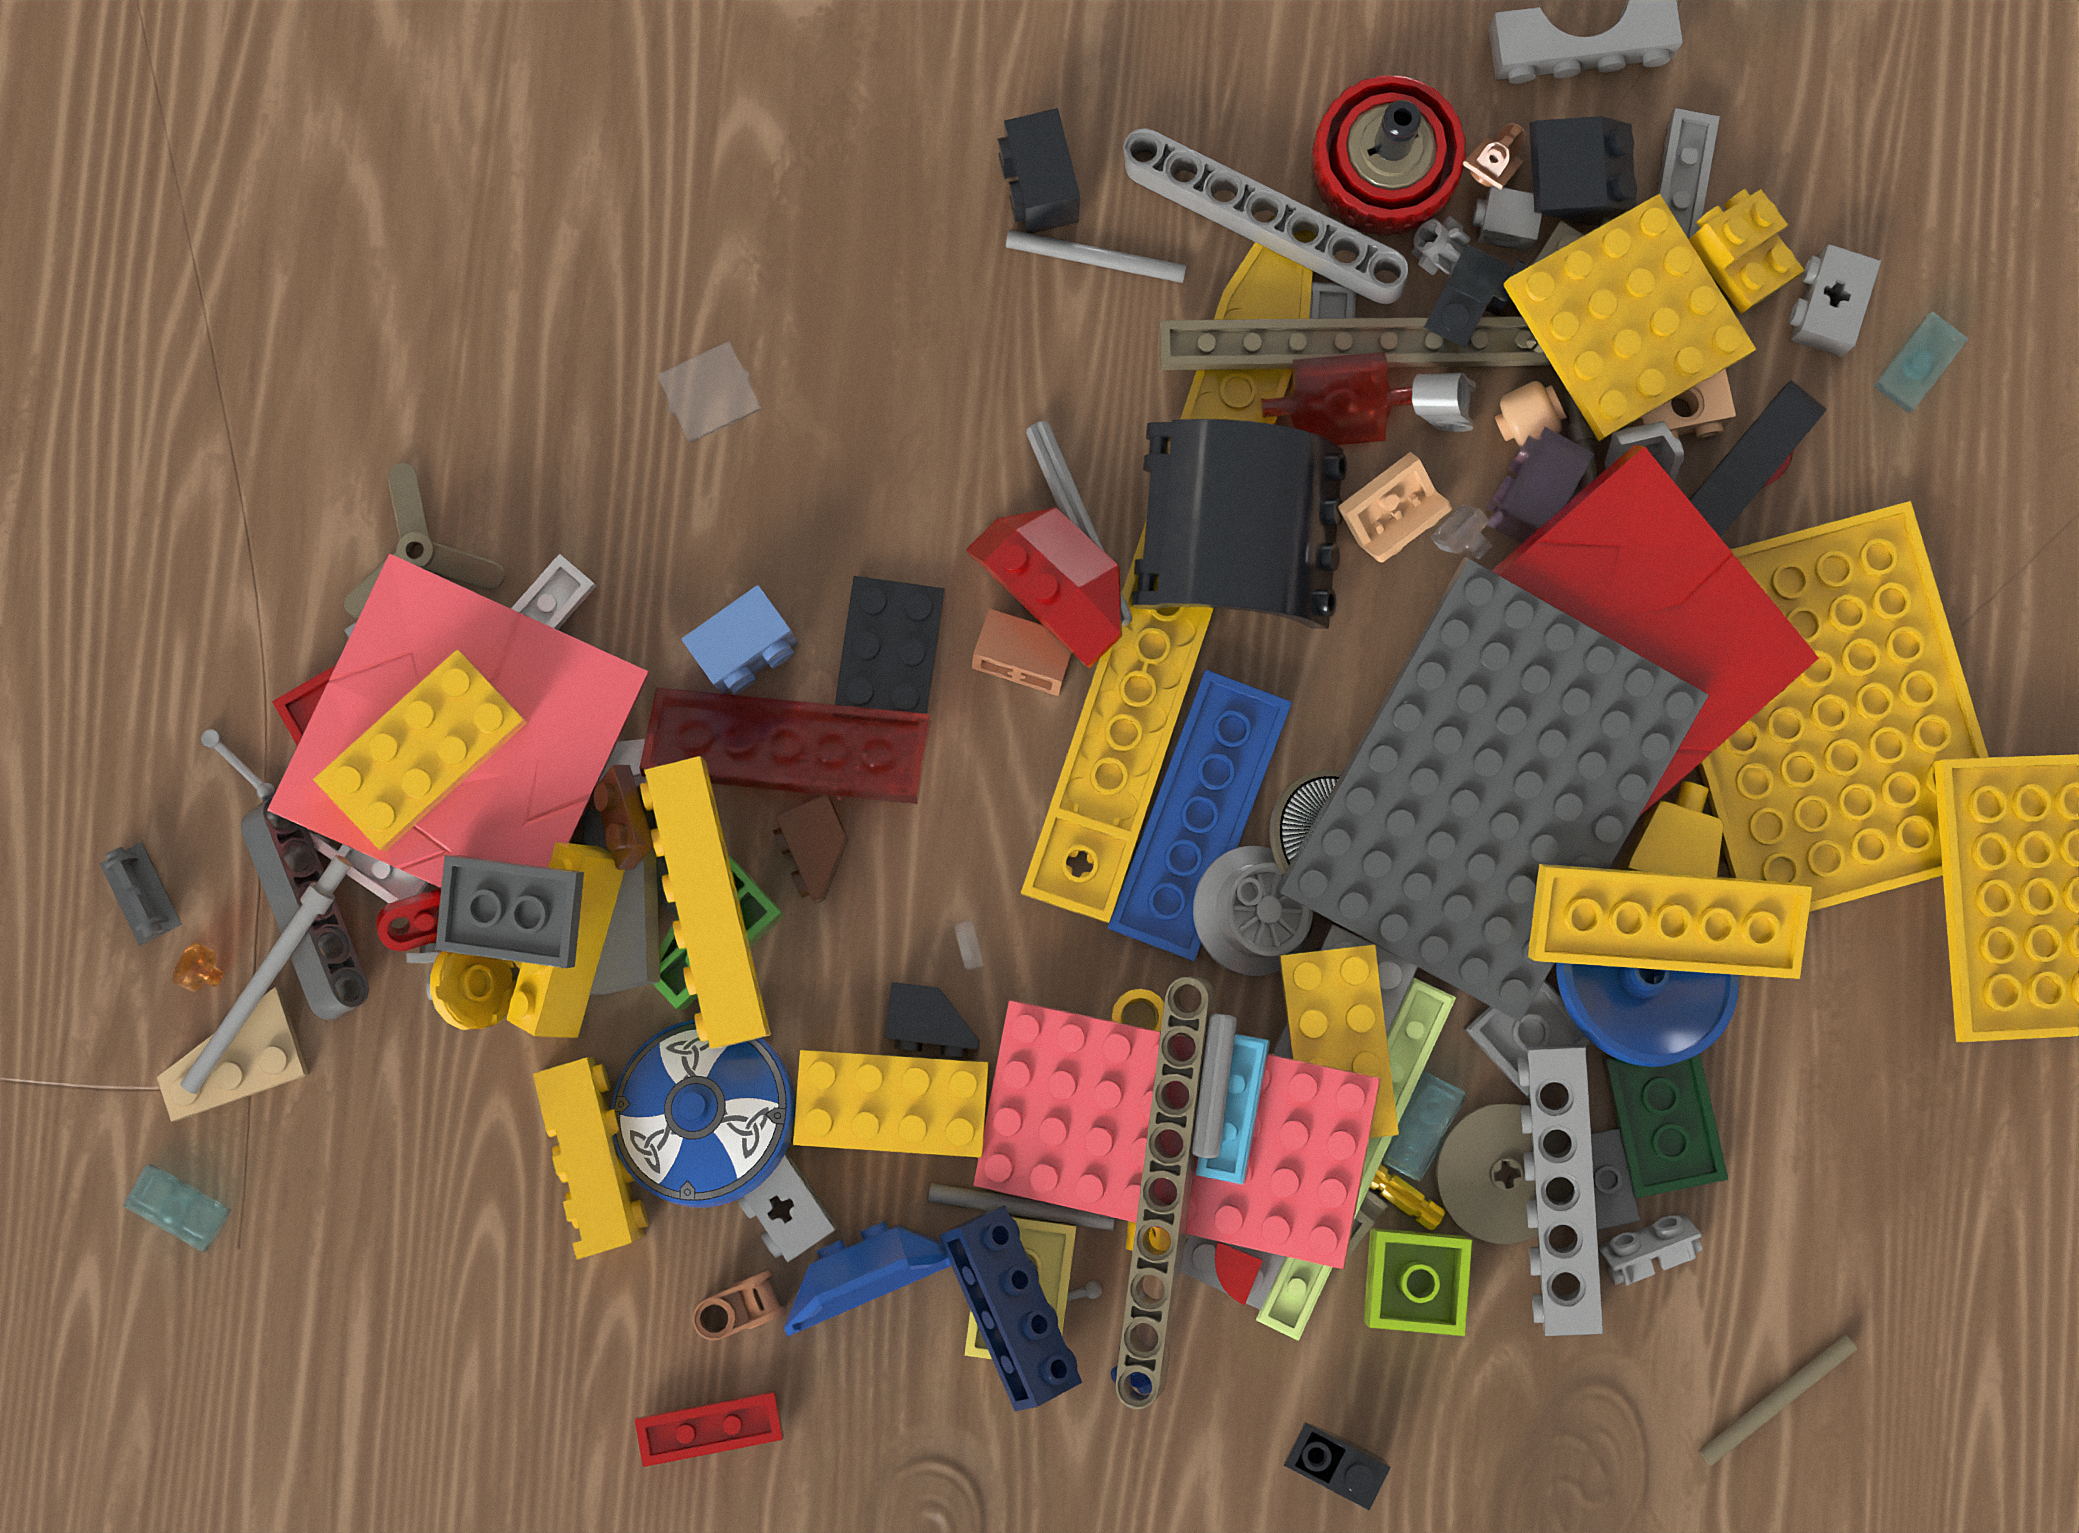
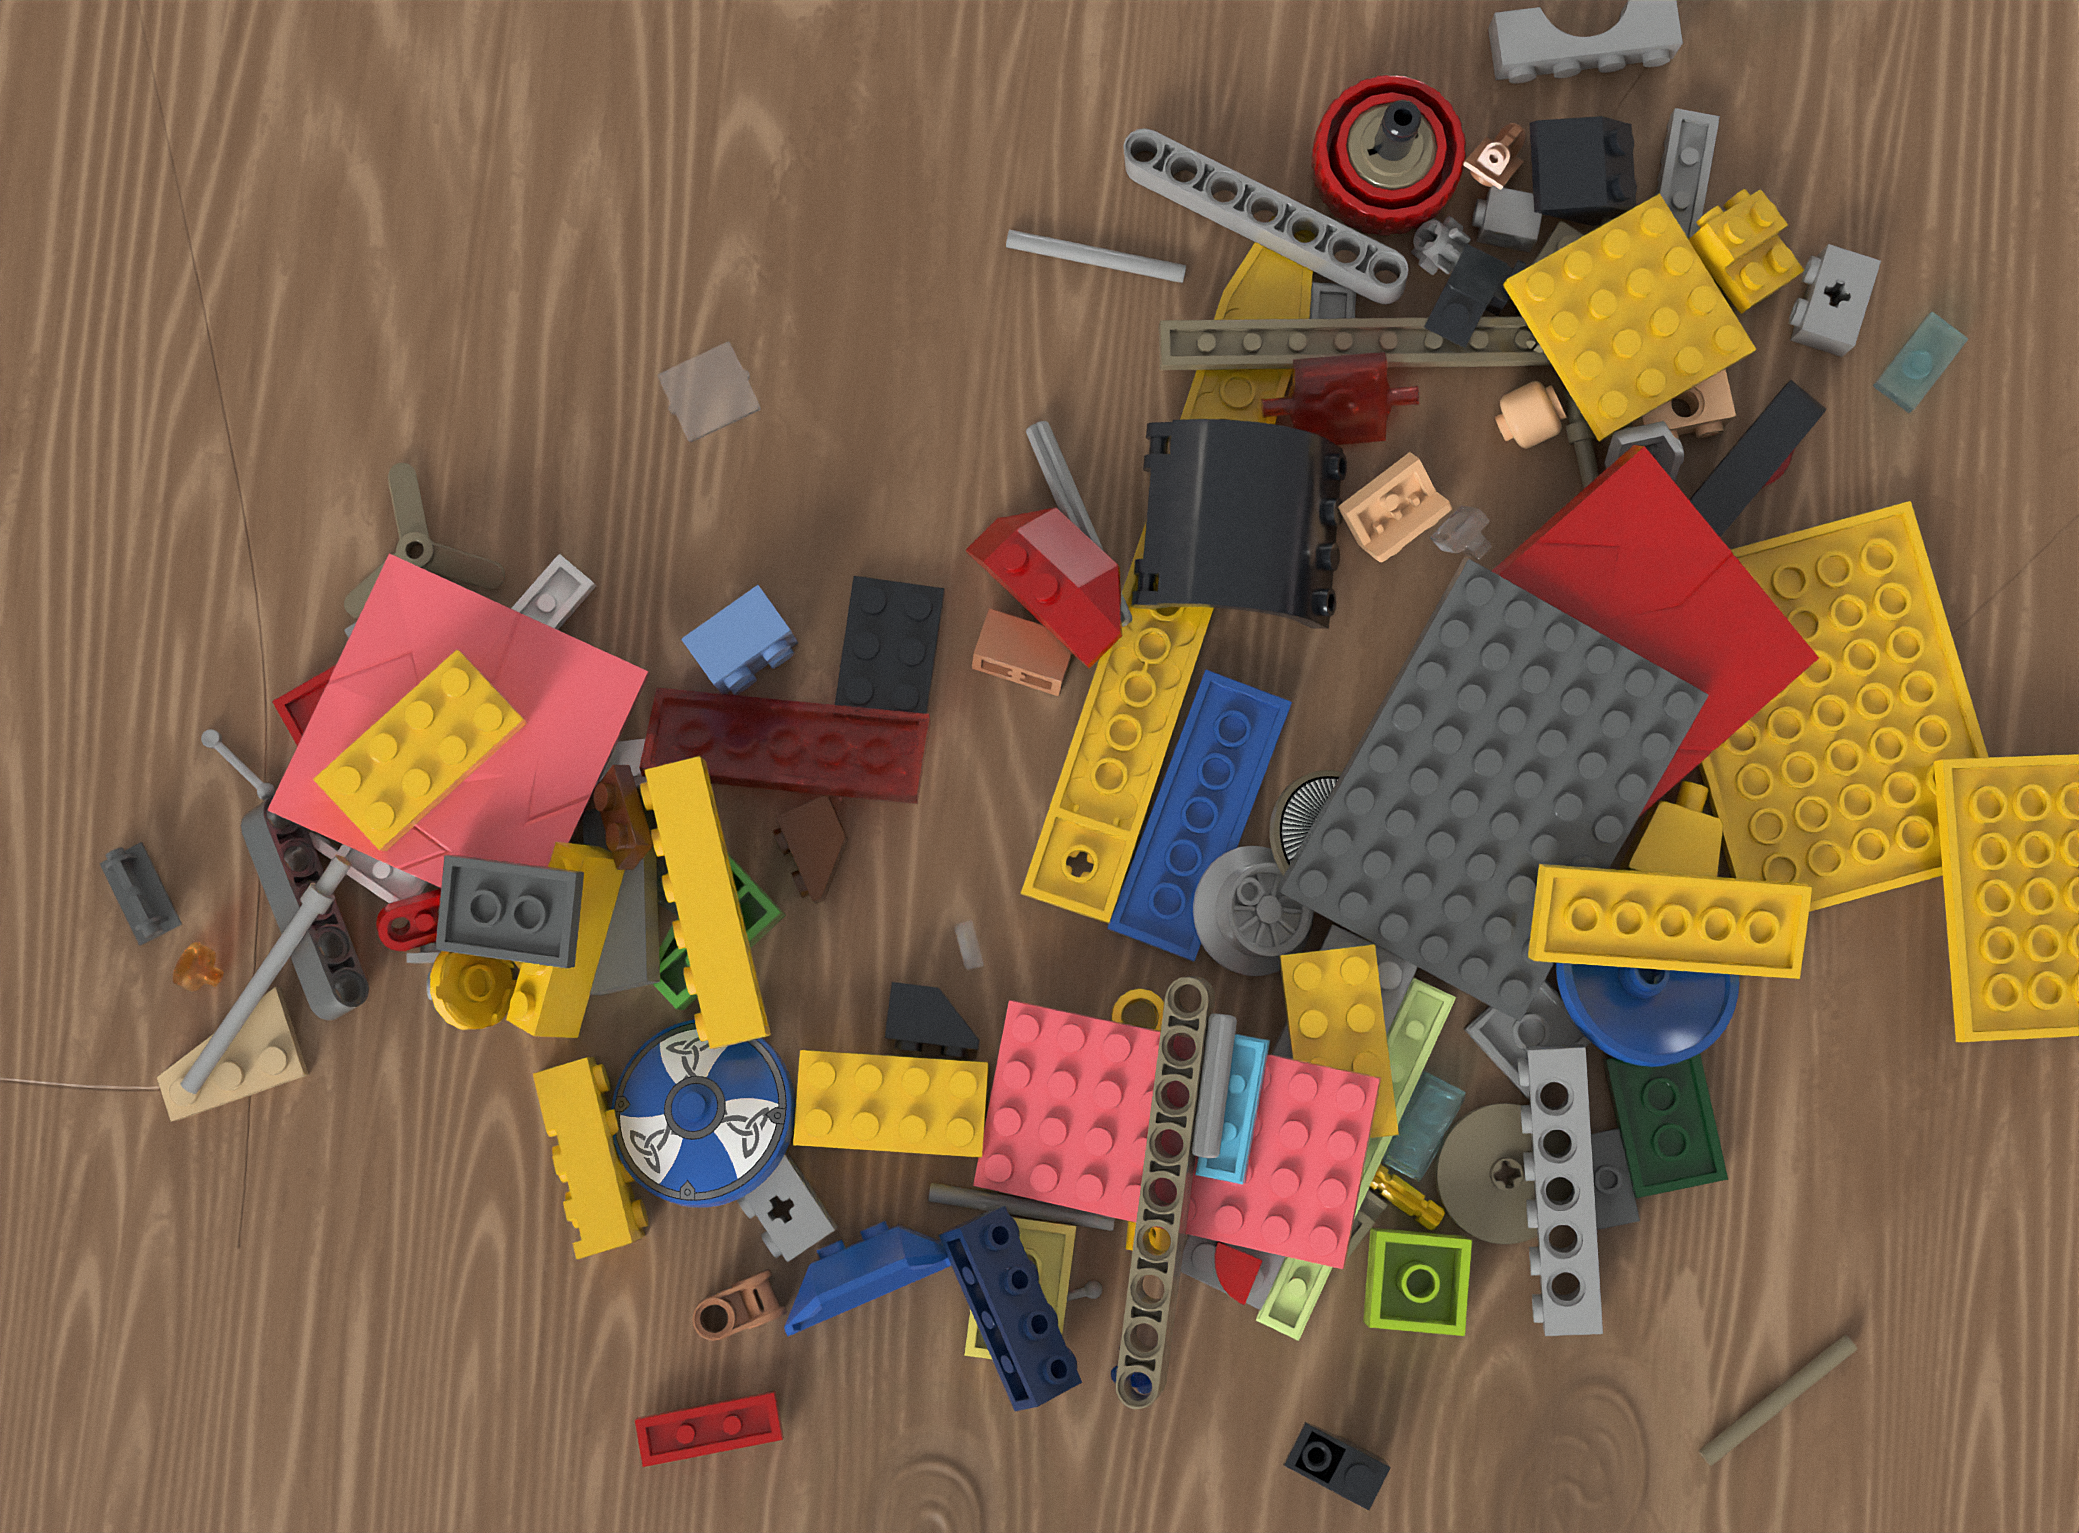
(177, 1207): clear light blue plate -> none
(1042, 172): black brick -> none
(1444, 400): light grey piece -> none
(1541, 485): clear purple brick -> none
(1670, 1239): light grey hinge -> none

